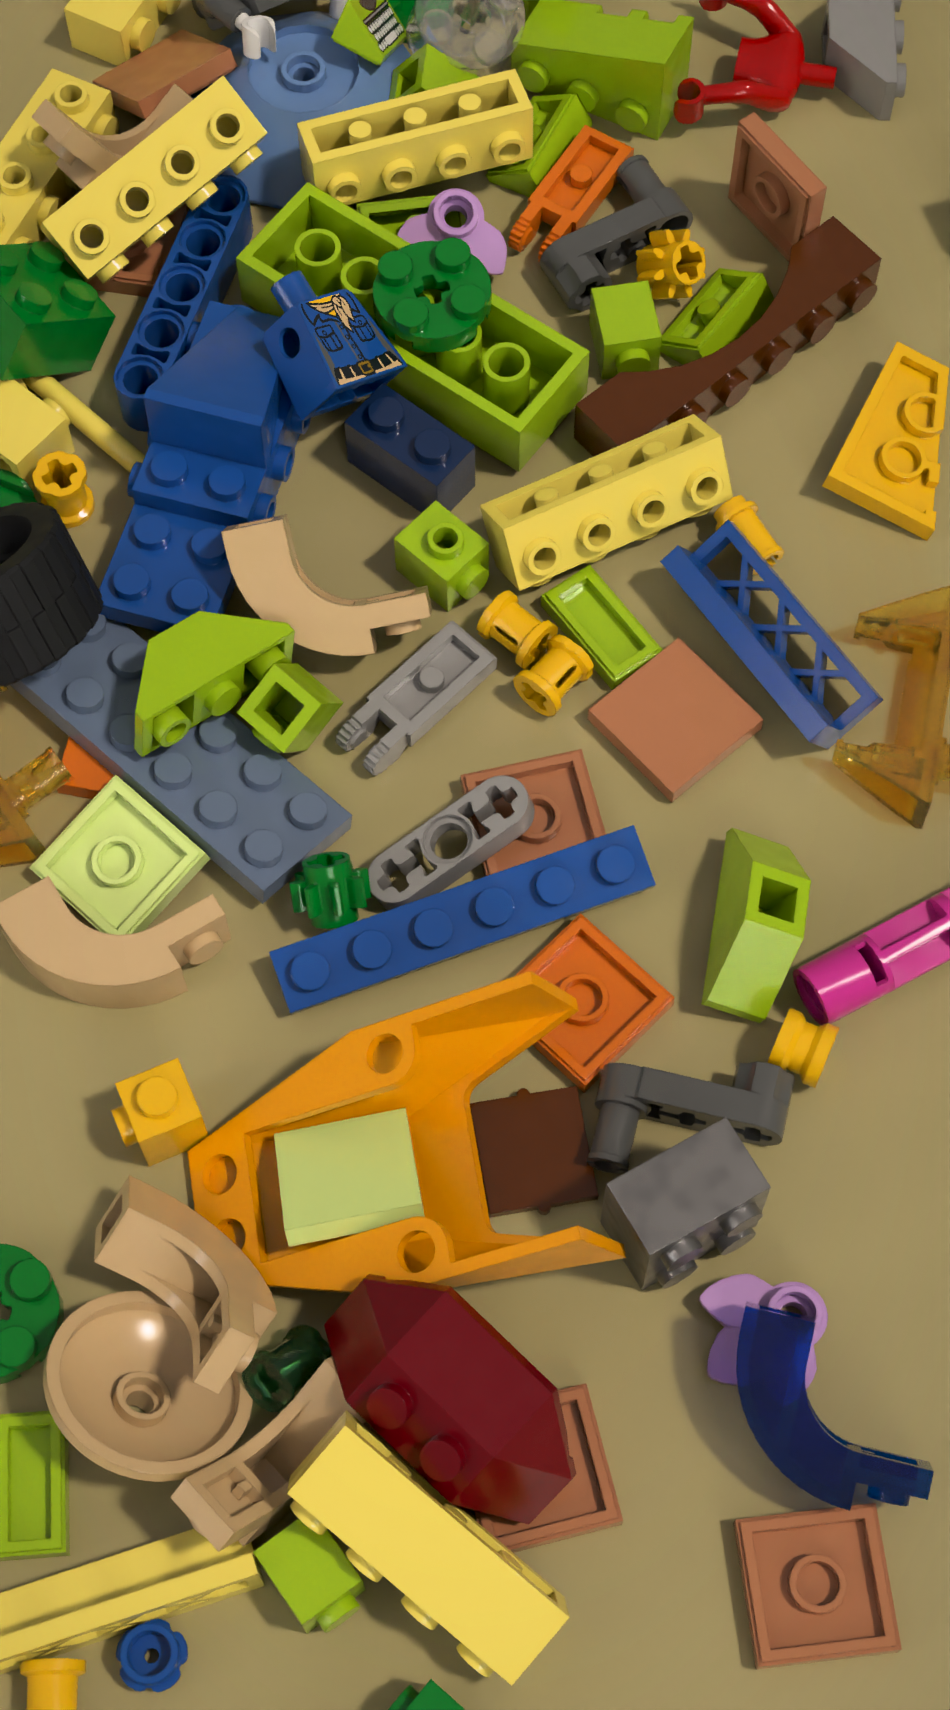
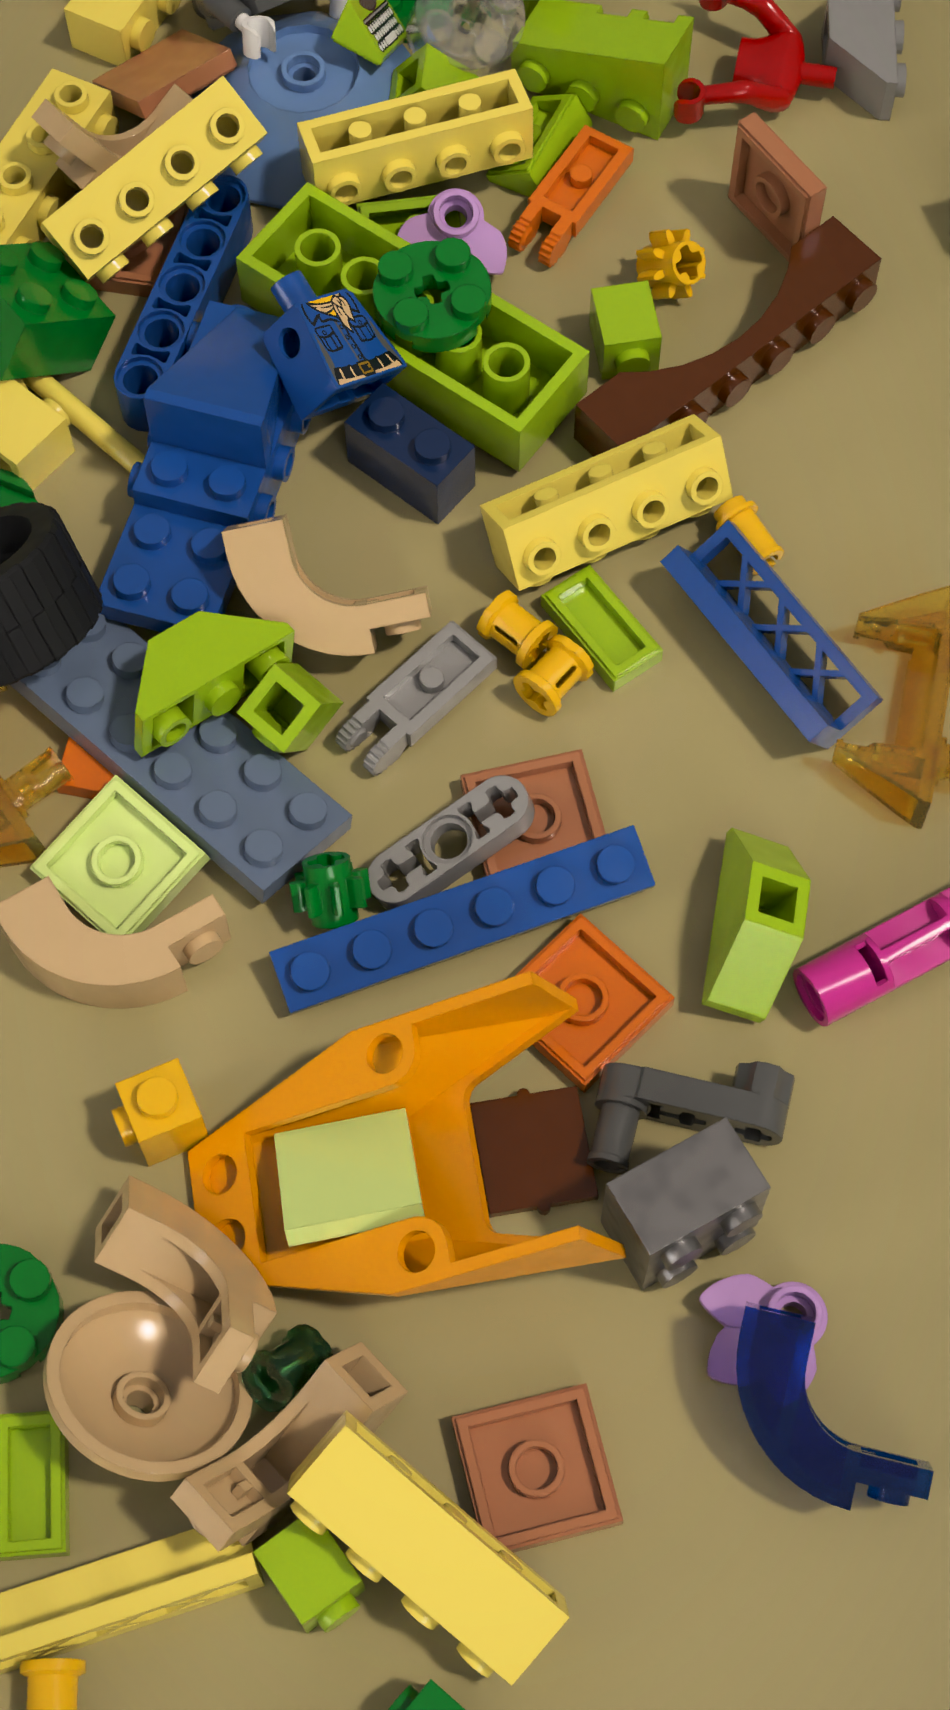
(62, 485): yellow bush -> none
(132, 1650): blue plate -> none
(442, 555): lime brick -> none
(451, 1396): dark red wedge -> none
(590, 253): dark grey beam -> none
(675, 719): nougat tile -> none
(717, 315): lime slope -> none
(803, 1047): yellow wheel -> none
(816, 1586): nougat tile -> none
(894, 443): yellow wing -> none

